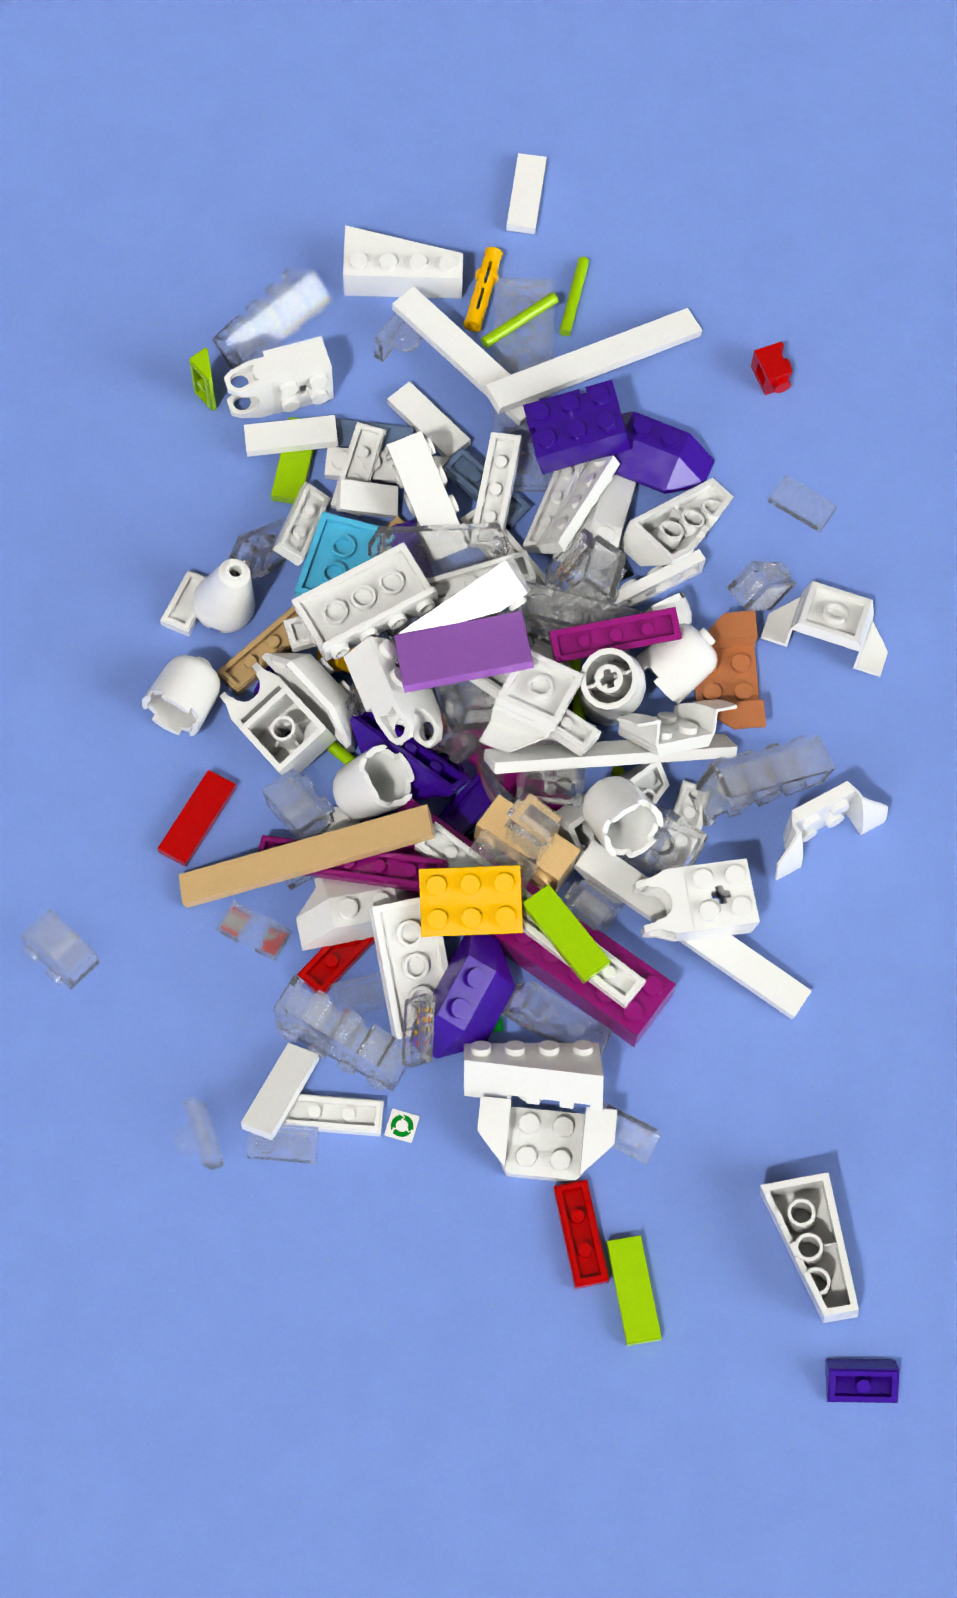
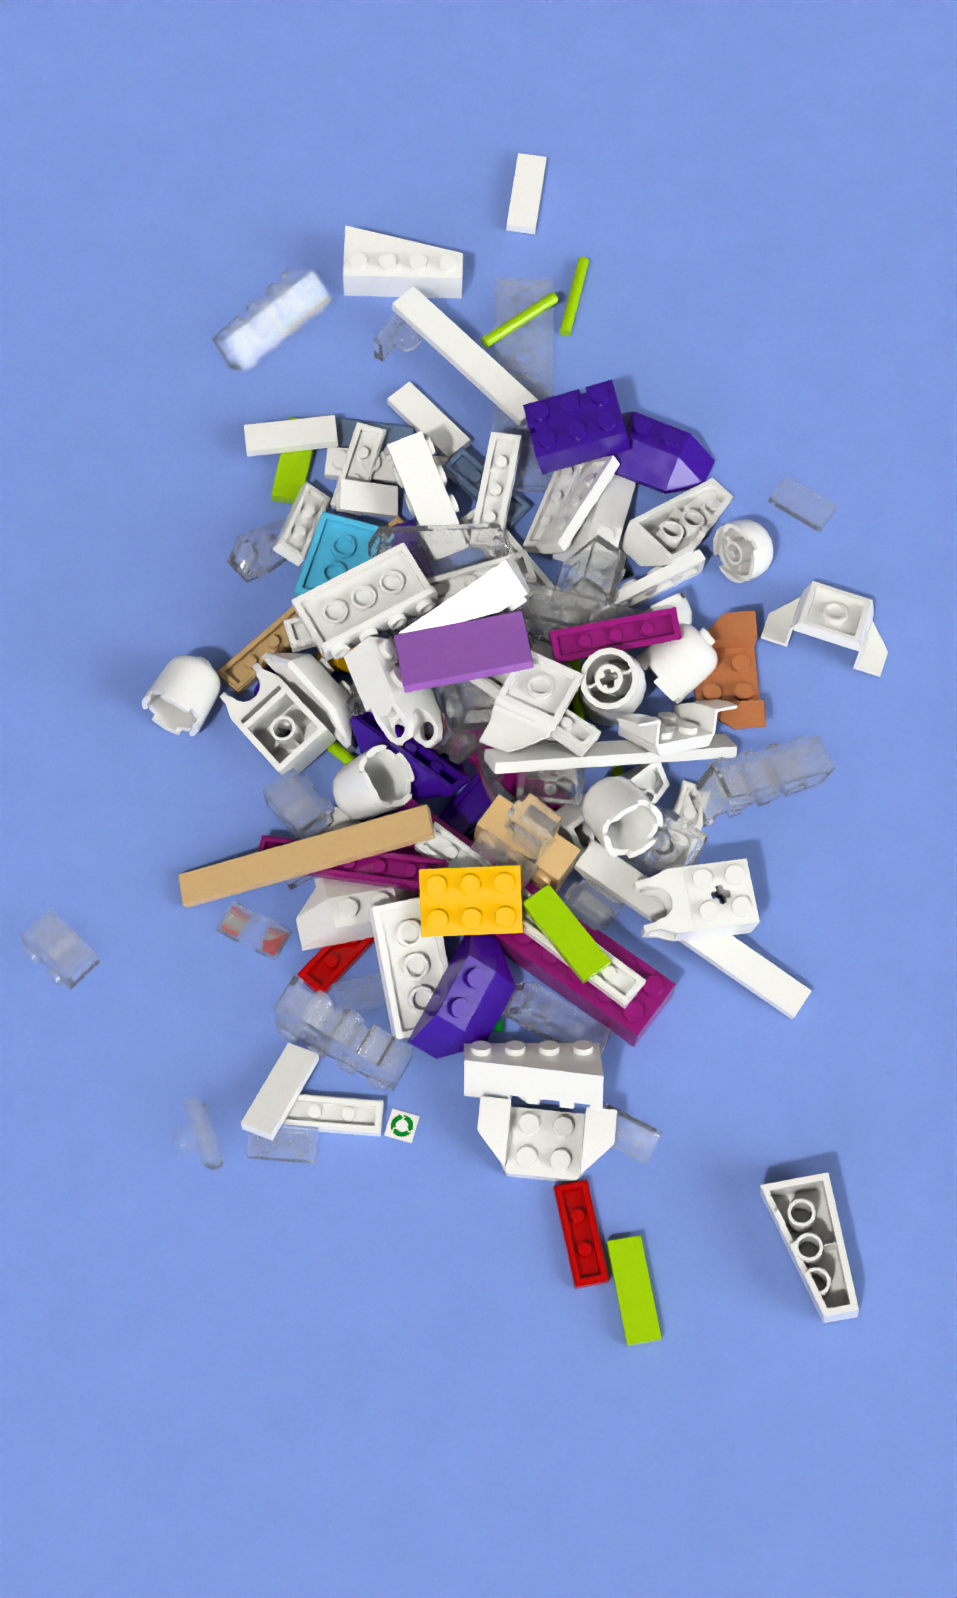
(180, 612): white tile -> none
(197, 818): red tile -> none
(202, 378): lime slope -> none
(225, 597): white cone -> none
(283, 379): white brick -> none
(418, 1030): clear tile -> none
(490, 262): yellow pin -> none
(569, 559): clear tile -> none
(592, 360): white tile -> none
(743, 549): none -> white cylinder
(761, 585): clear brick -> none
(771, 369): red brick -> none
(822, 811): white piece -> none
(862, 1380): dark purple slope -> none

